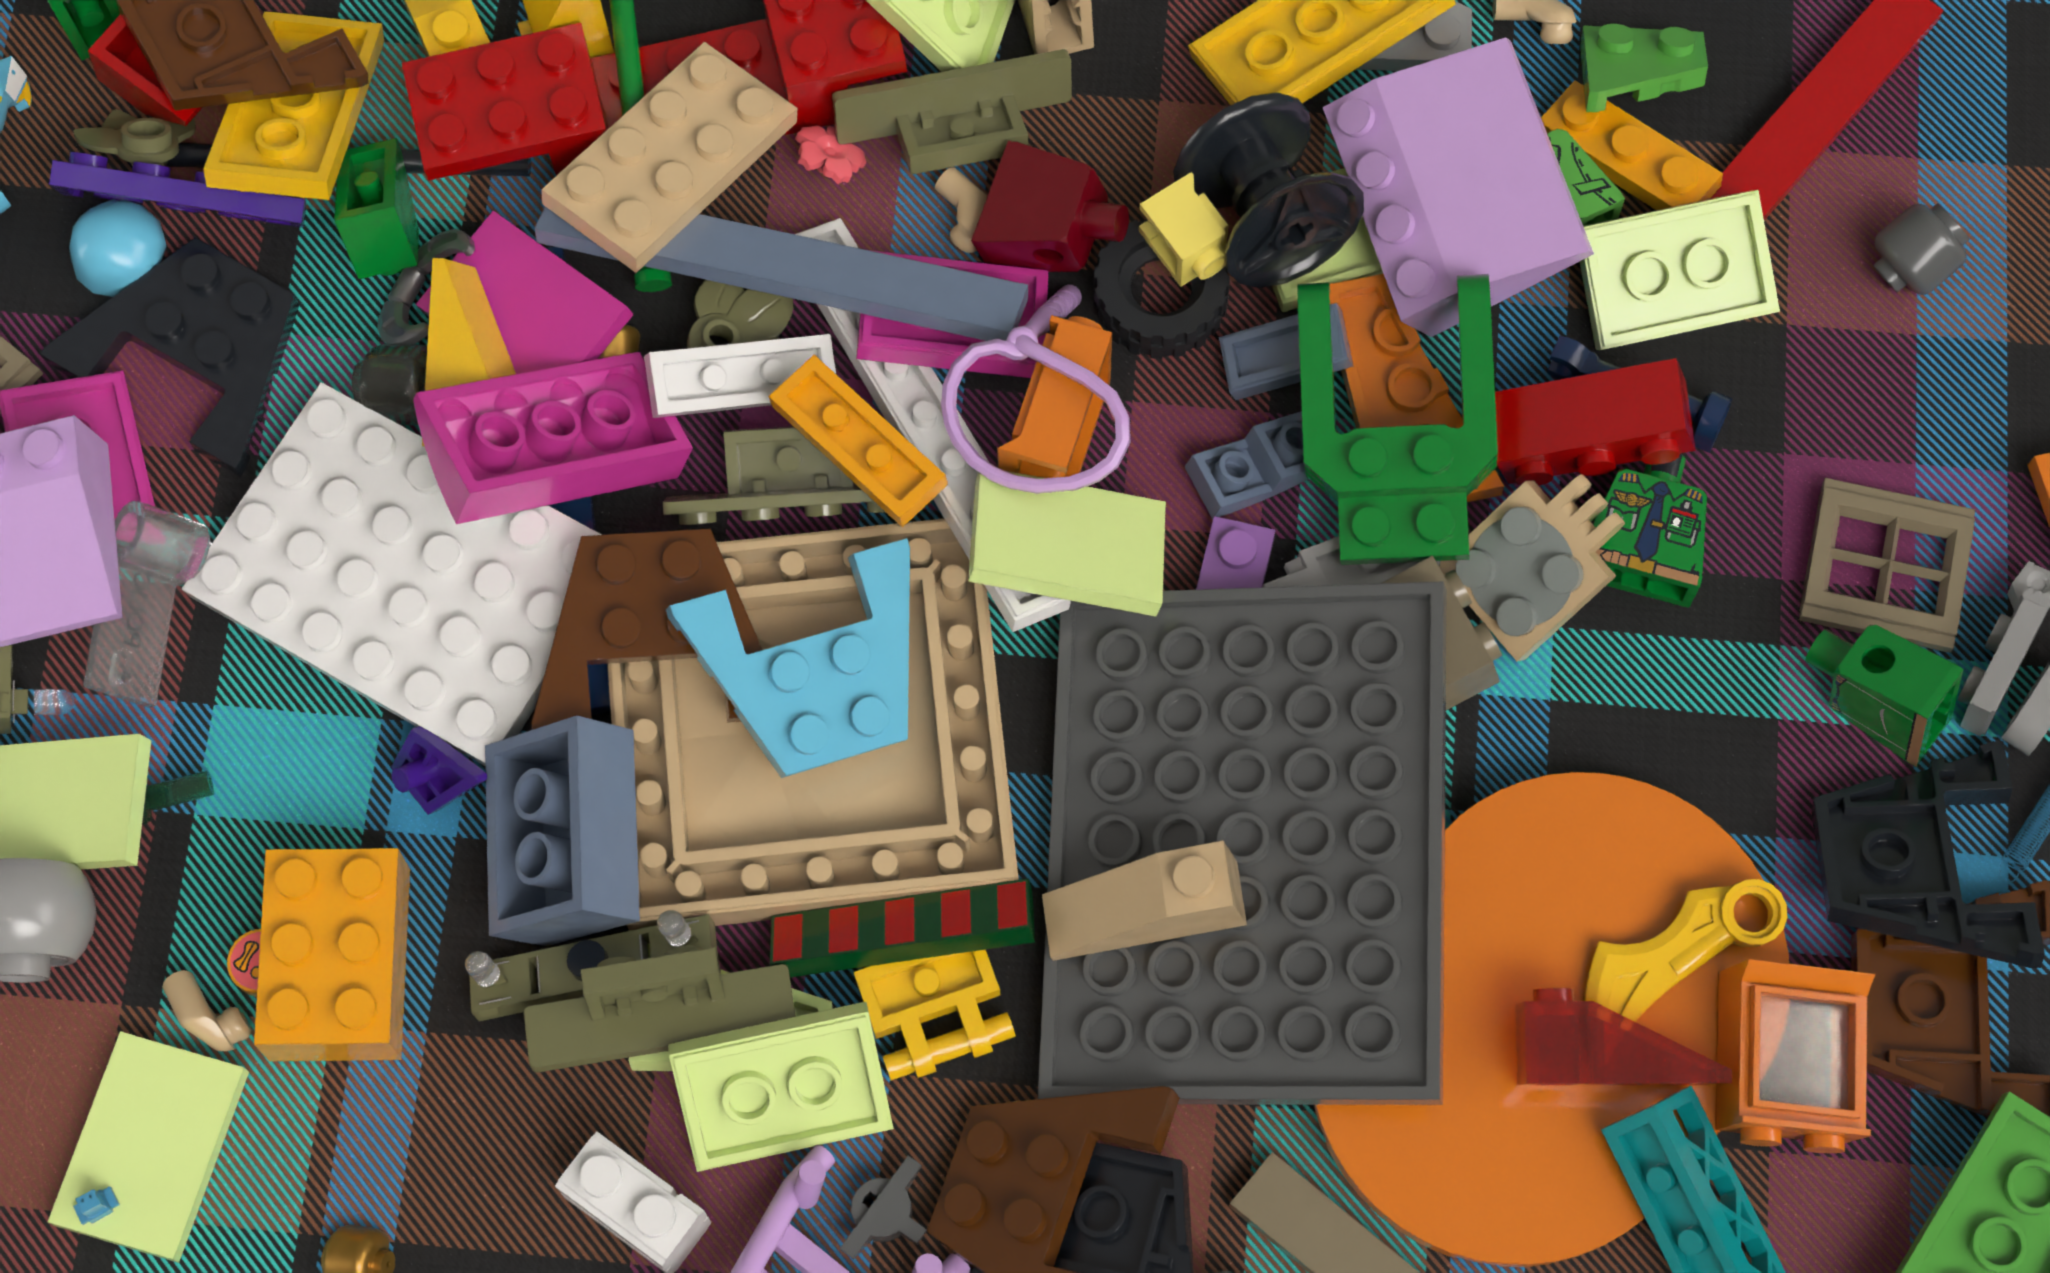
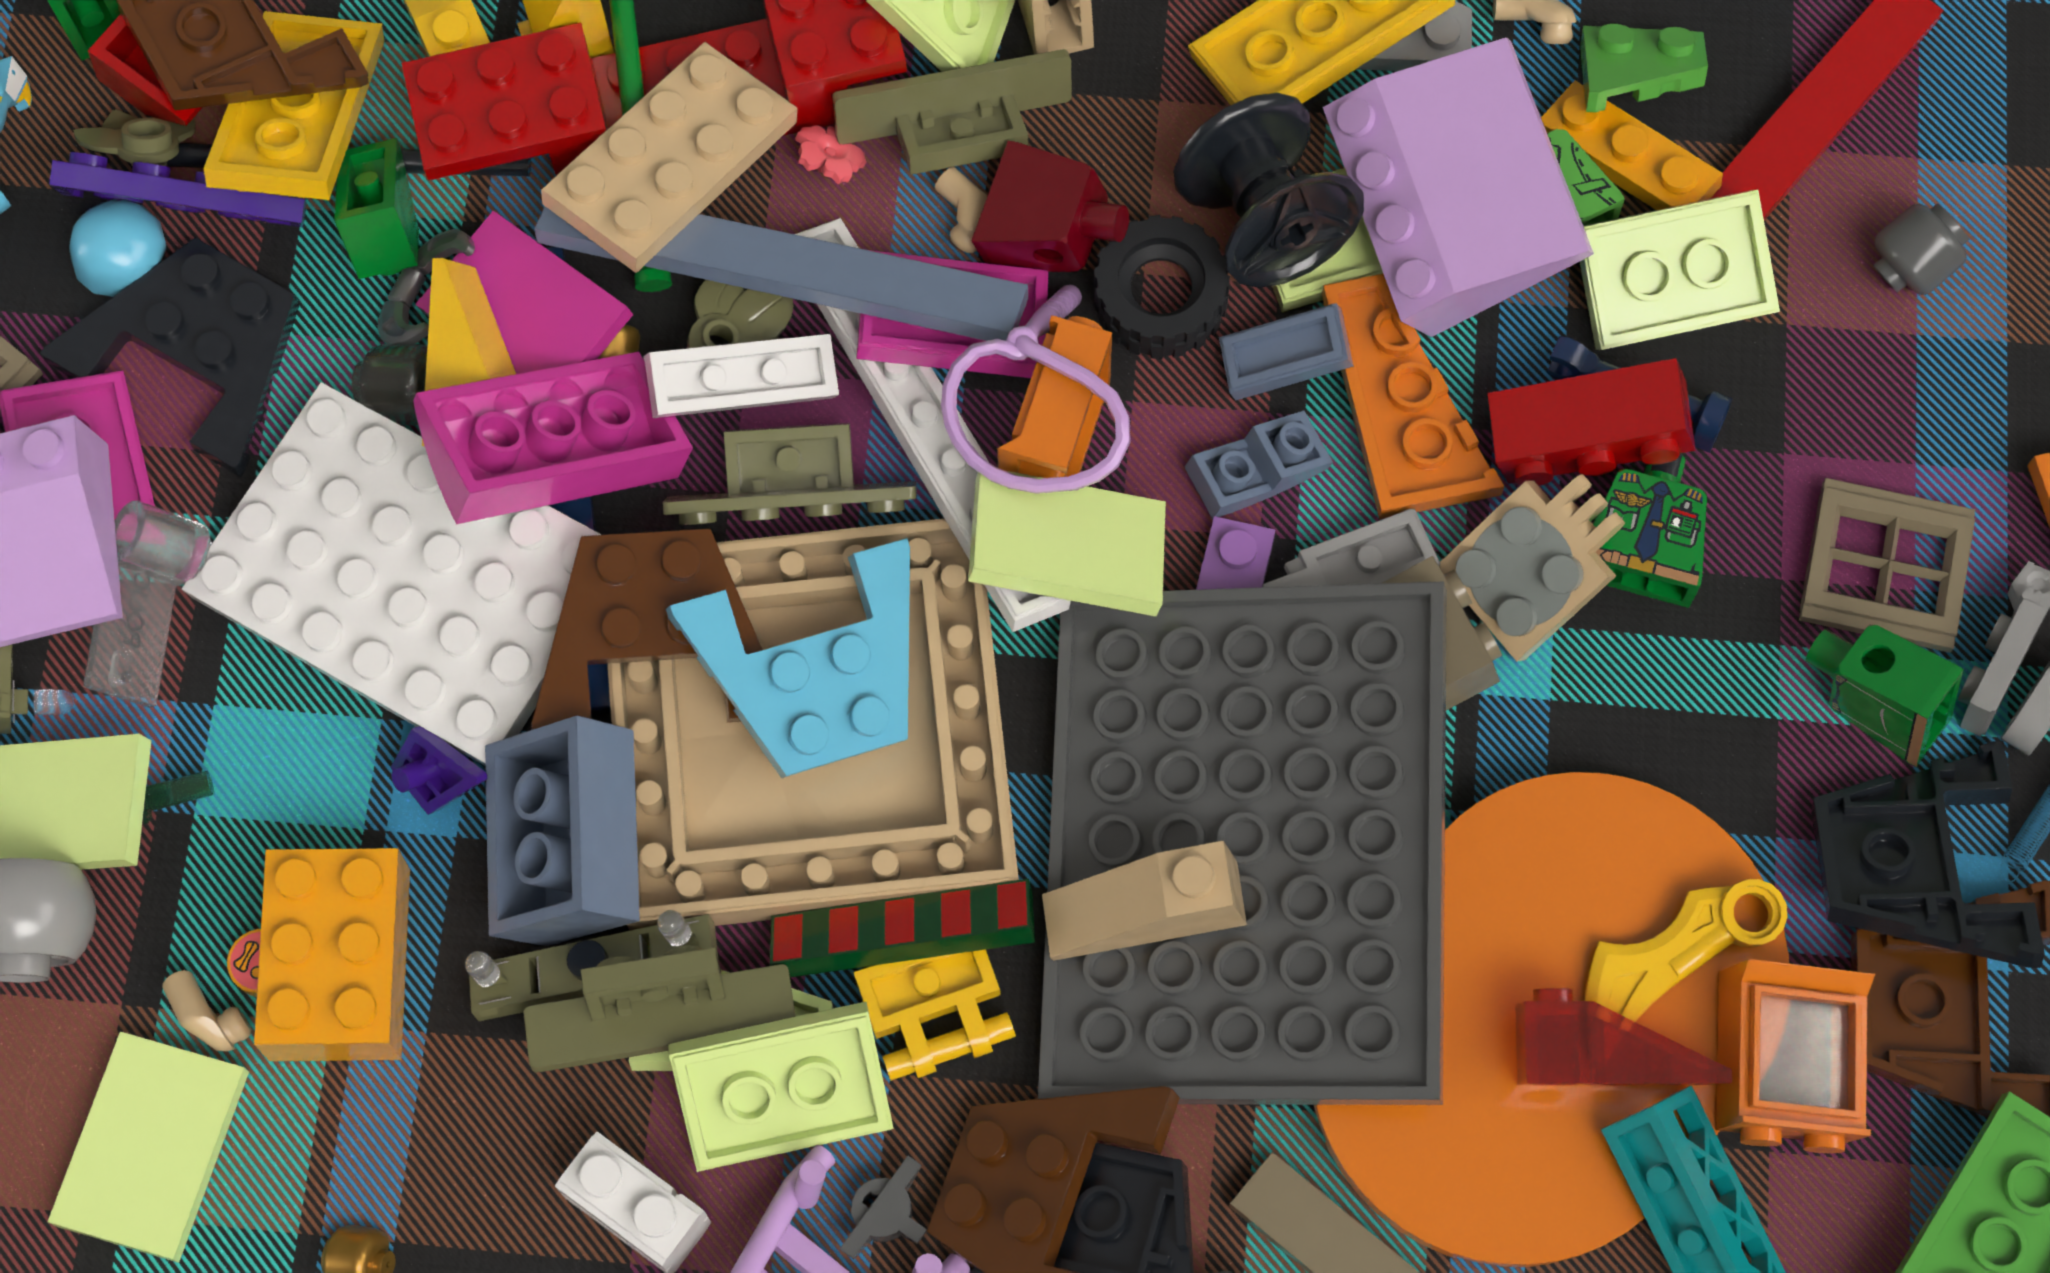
(95, 1205): dark azure piece -> none
(858, 440): light orange plate -> none
(1185, 231): light yellow window -> none
(1400, 485): green plate -> none

